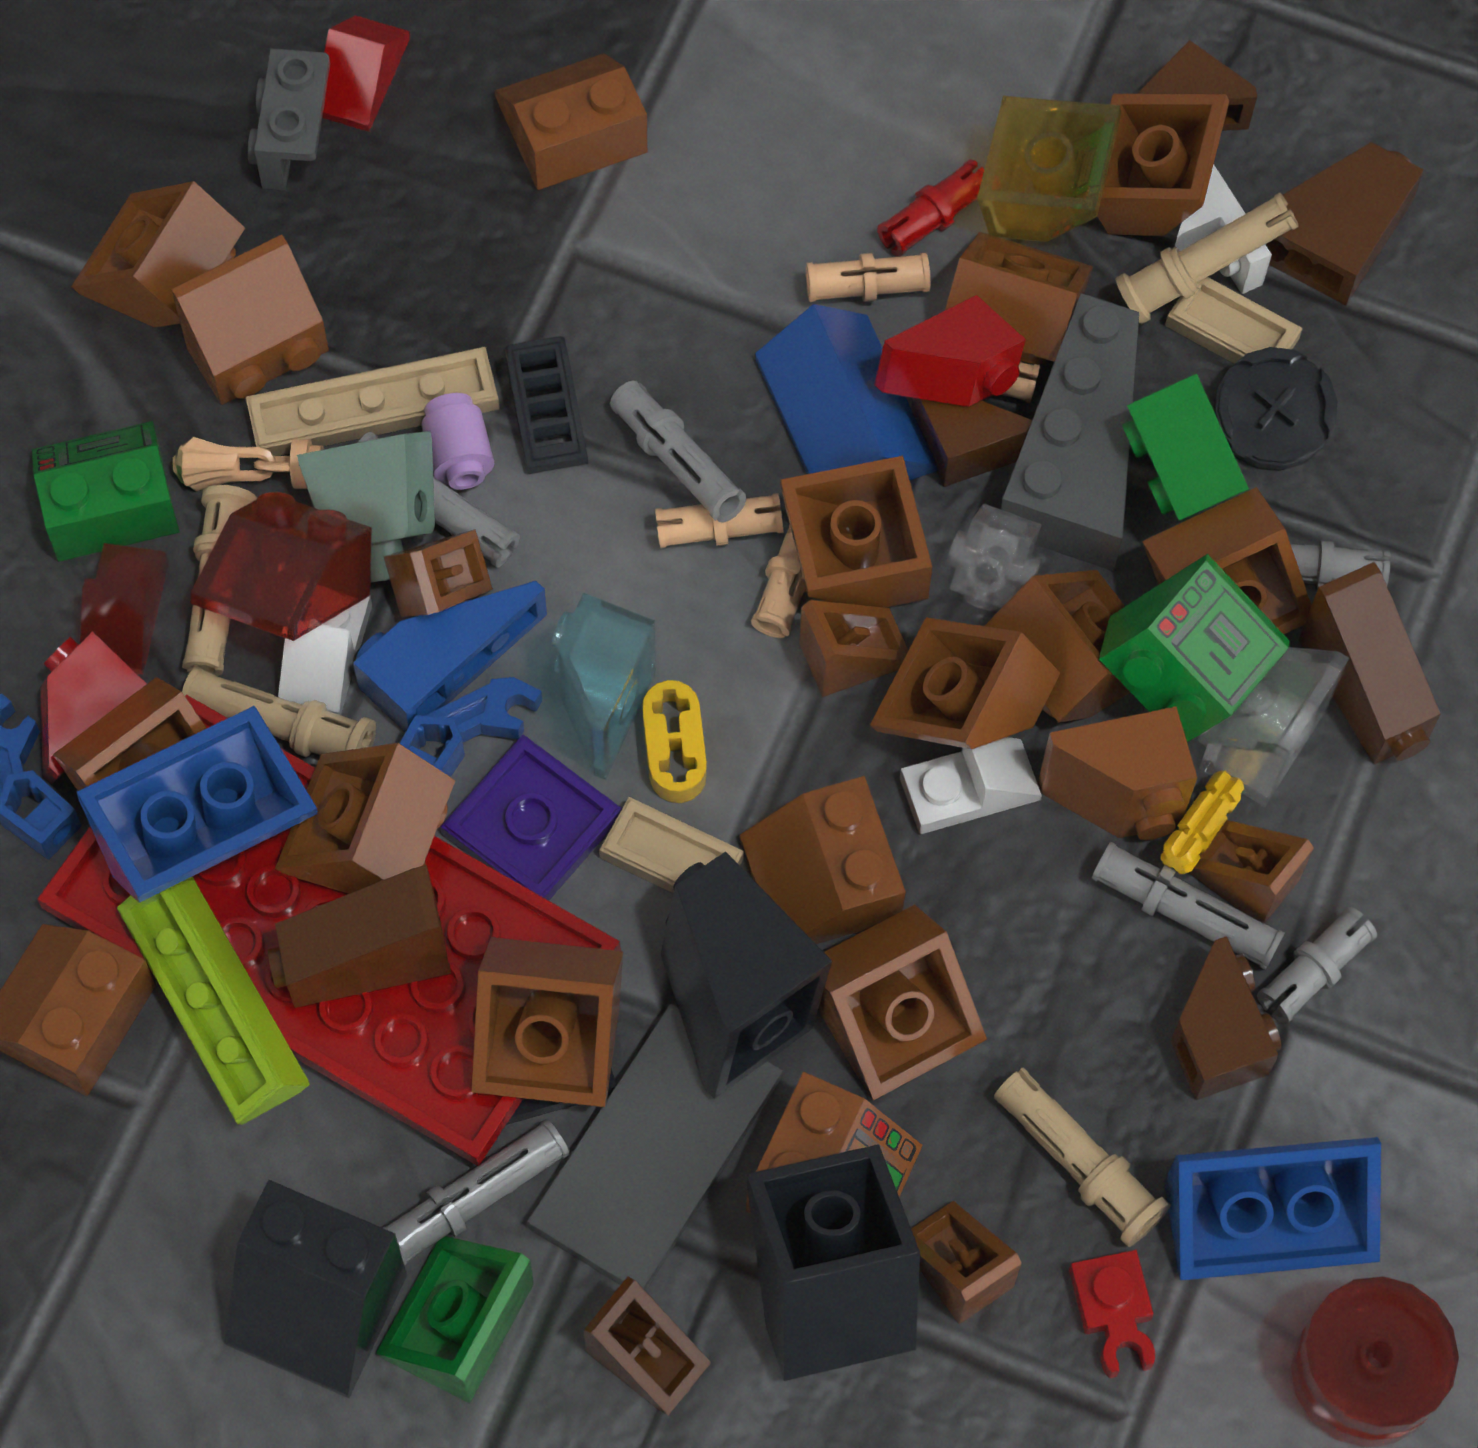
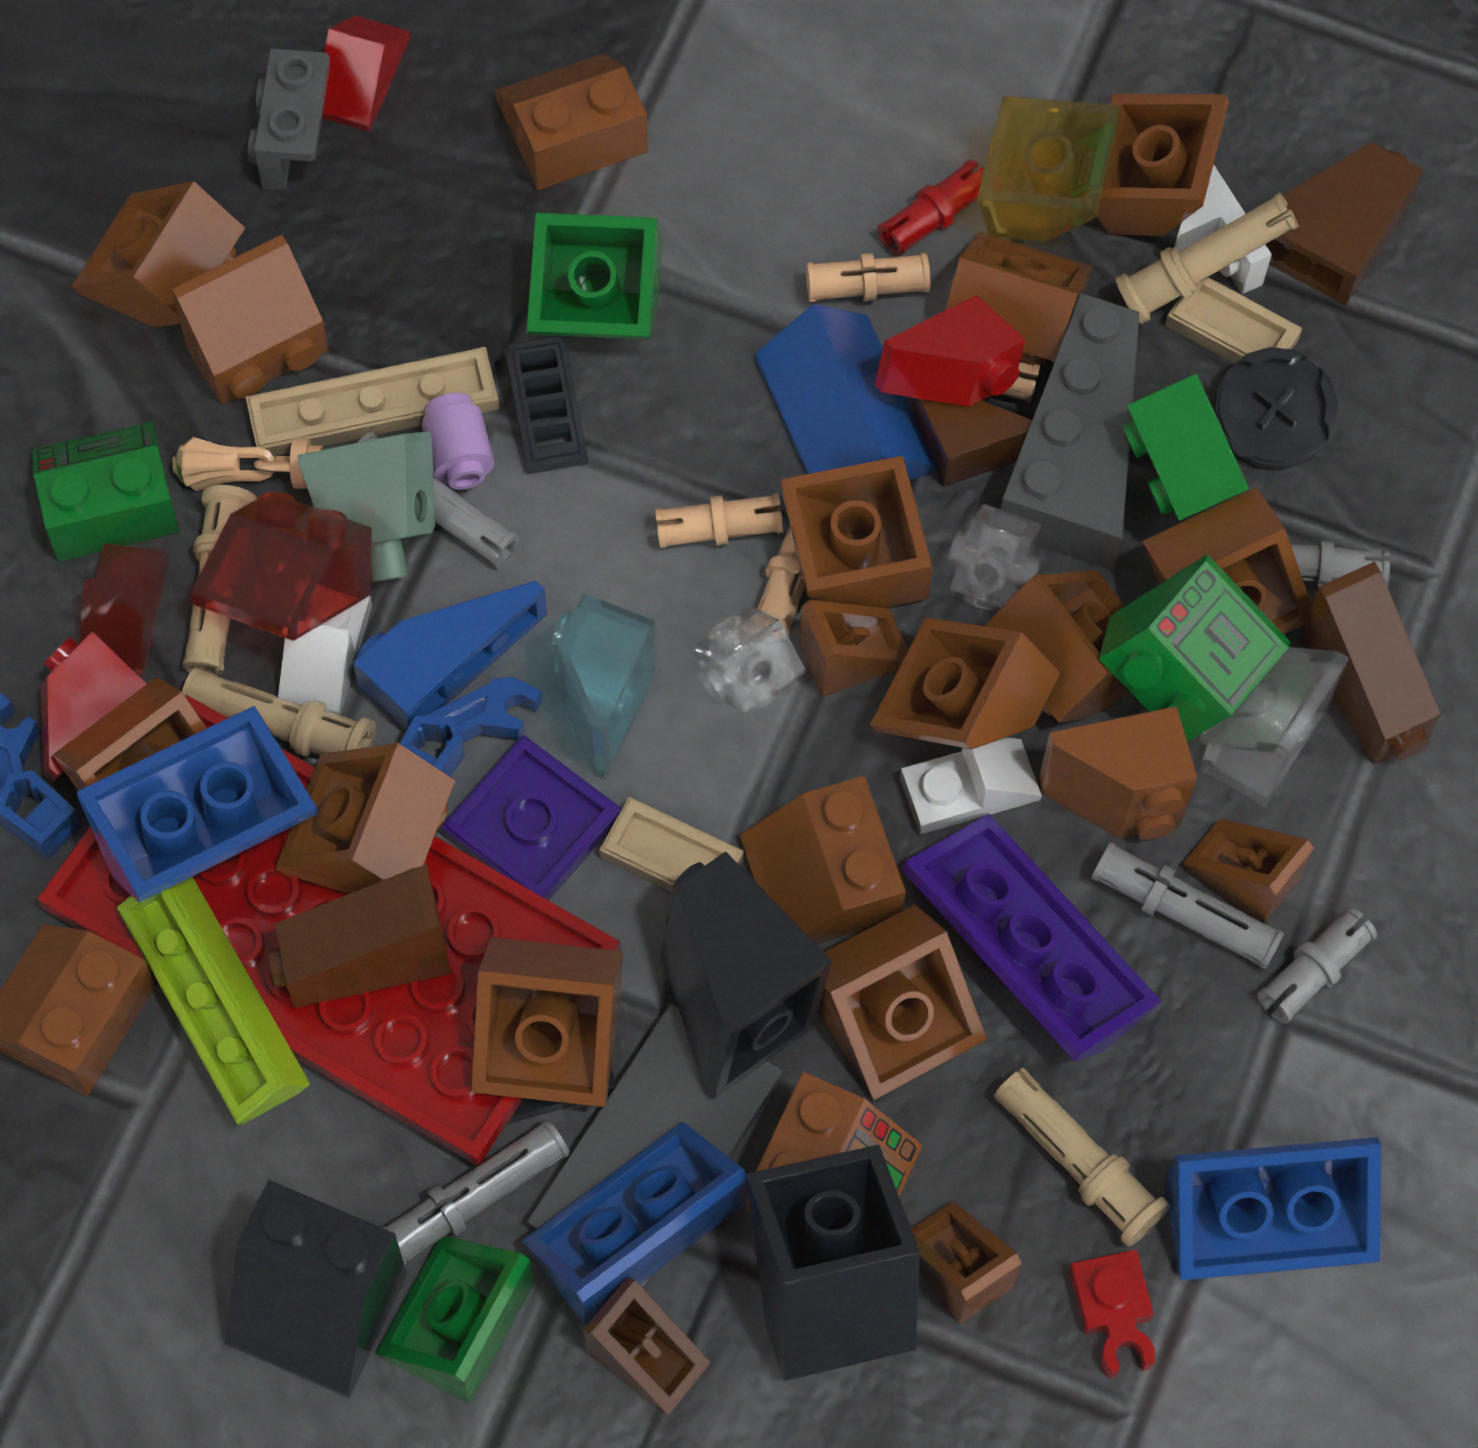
(438, 574): dark orange slope -> none
(594, 276): none -> green slope
(638, 1219): none -> blue slope
(663, 435): light grey pin -> none
(688, 740): yellow beam -> none
(746, 660): none -> clear brick
(1032, 937): none -> dark purple slope
(1198, 72): reddish brown slope -> none
(1202, 822): yellow axle -> none
(1221, 1030): reddish brown slope -> none
(1381, 1322): clear red wheel -> none

